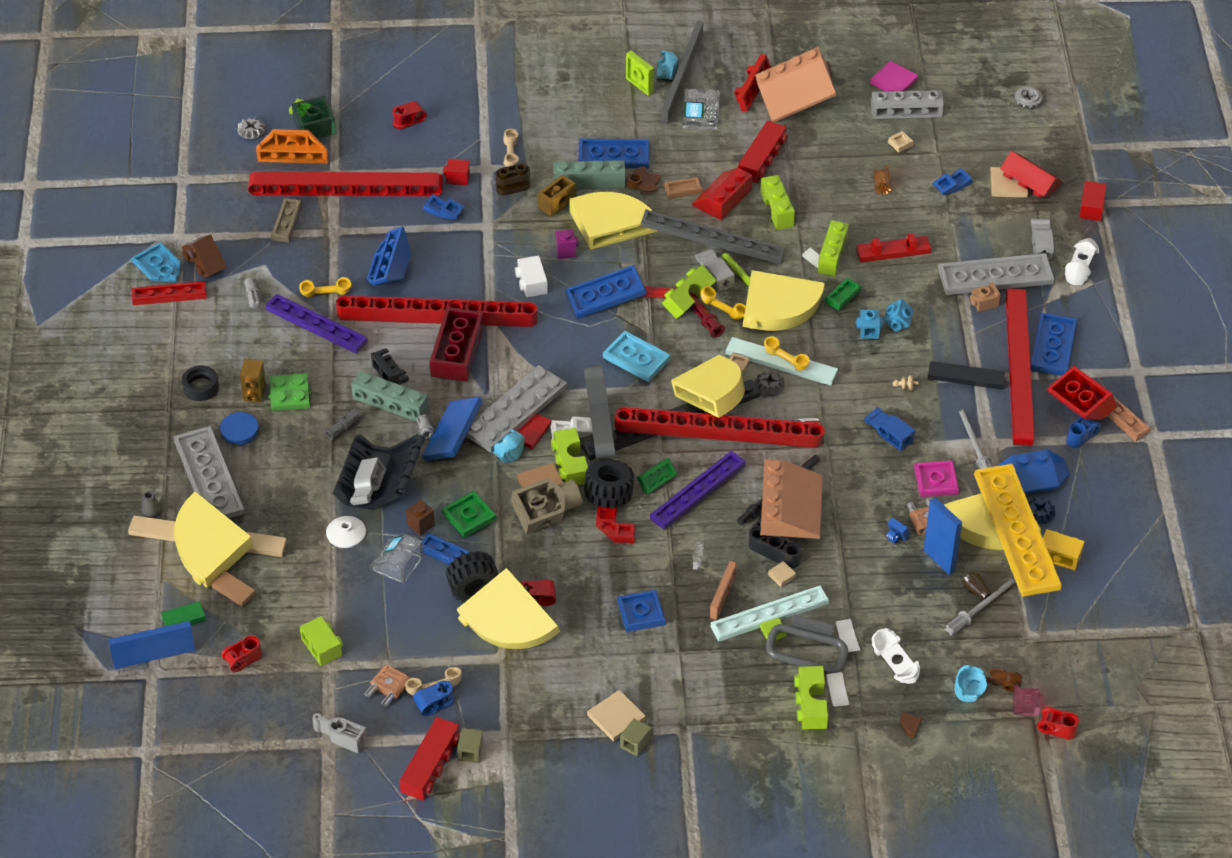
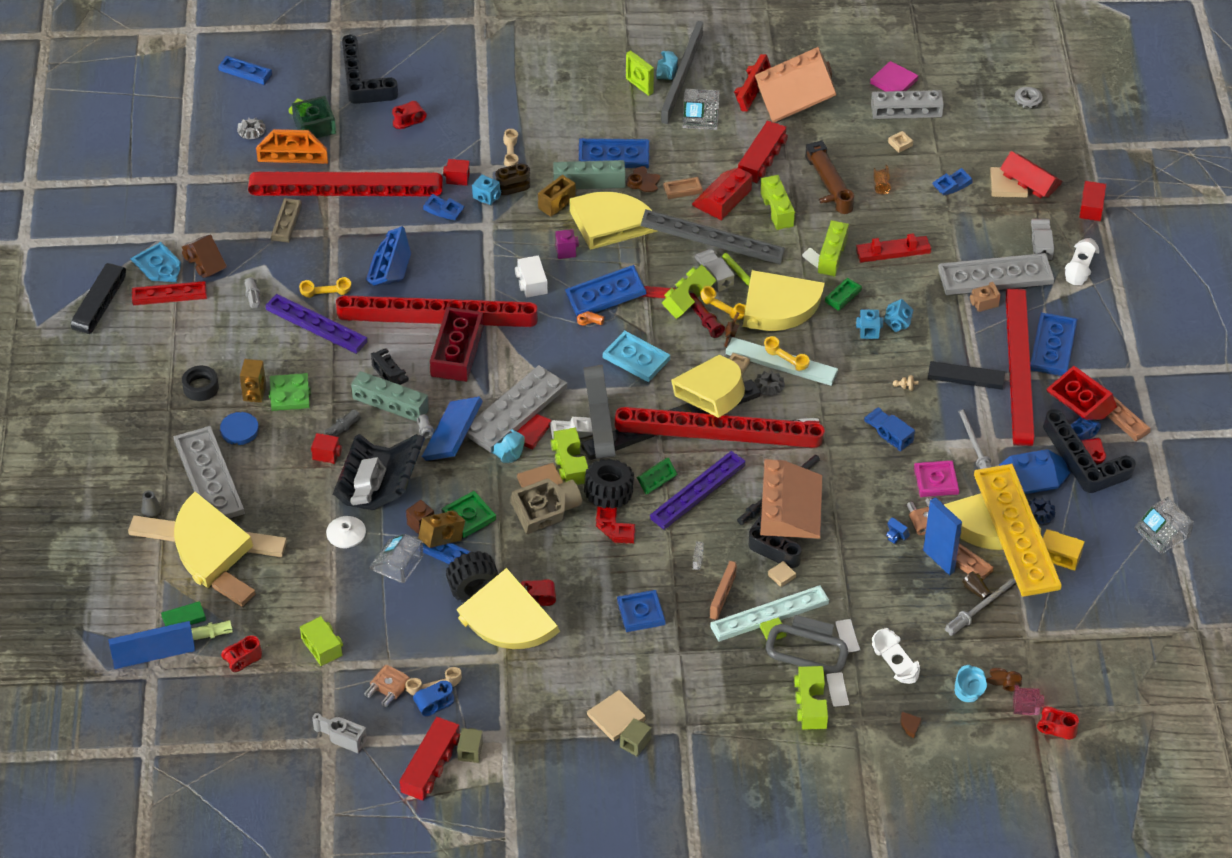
(98, 298): none -> black beam
(211, 630): none -> yellowish green pin
(245, 70): none -> blue tile
(326, 448): none -> red brick
(369, 89): none -> black beam
(441, 529): none -> pearl gold brick
(486, 189): none -> dark azure brick
(589, 317): none -> orange arm
(731, 329): none -> reddish brown plate
(843, 197): none -> reddish brown piece
(971, 562): none -> nougat tile
(1088, 474): none -> black beam
(1095, 449): none -> red piece
(1164, 525): none -> clear slope

